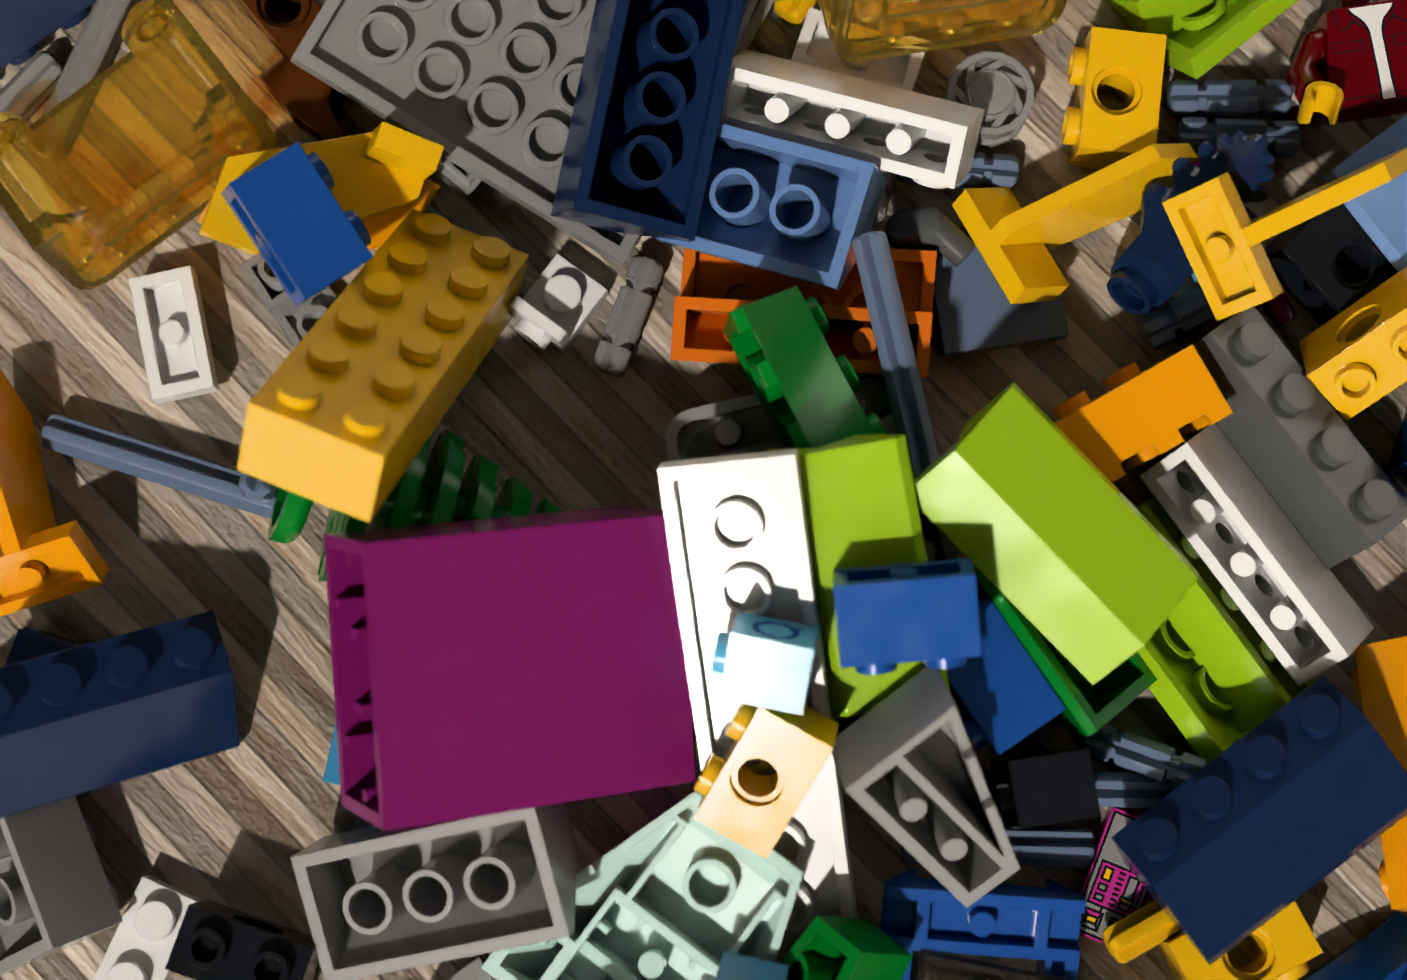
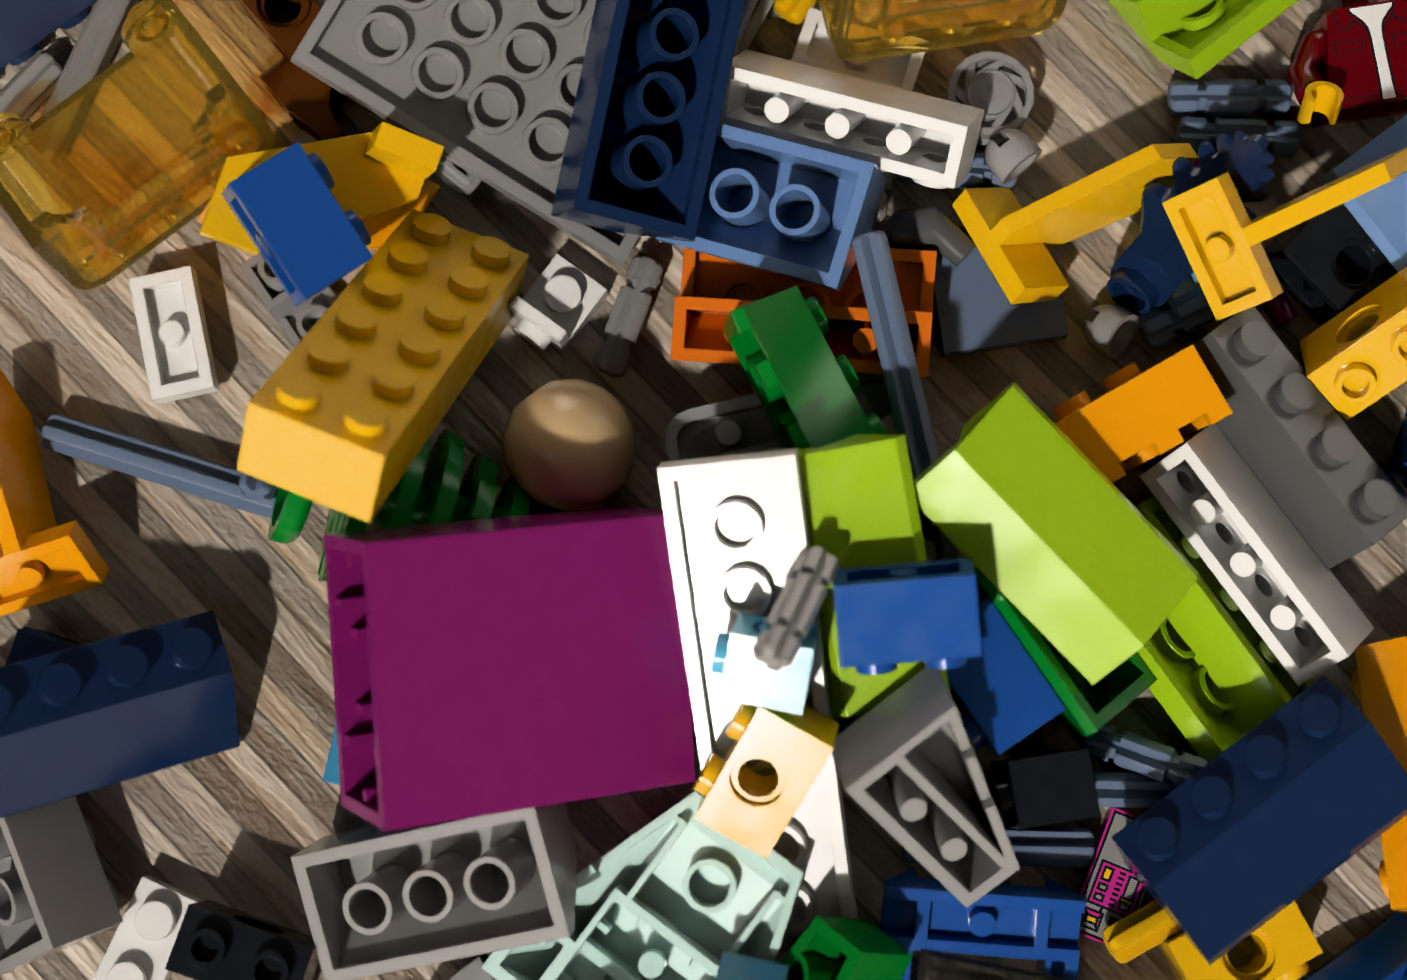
(569, 444): none -> tan piece
(795, 608): none -> light grey axle
(1013, 156): none -> light grey hinge
(1111, 330): none -> light grey hinge
(1131, 67): yellow brick -> none

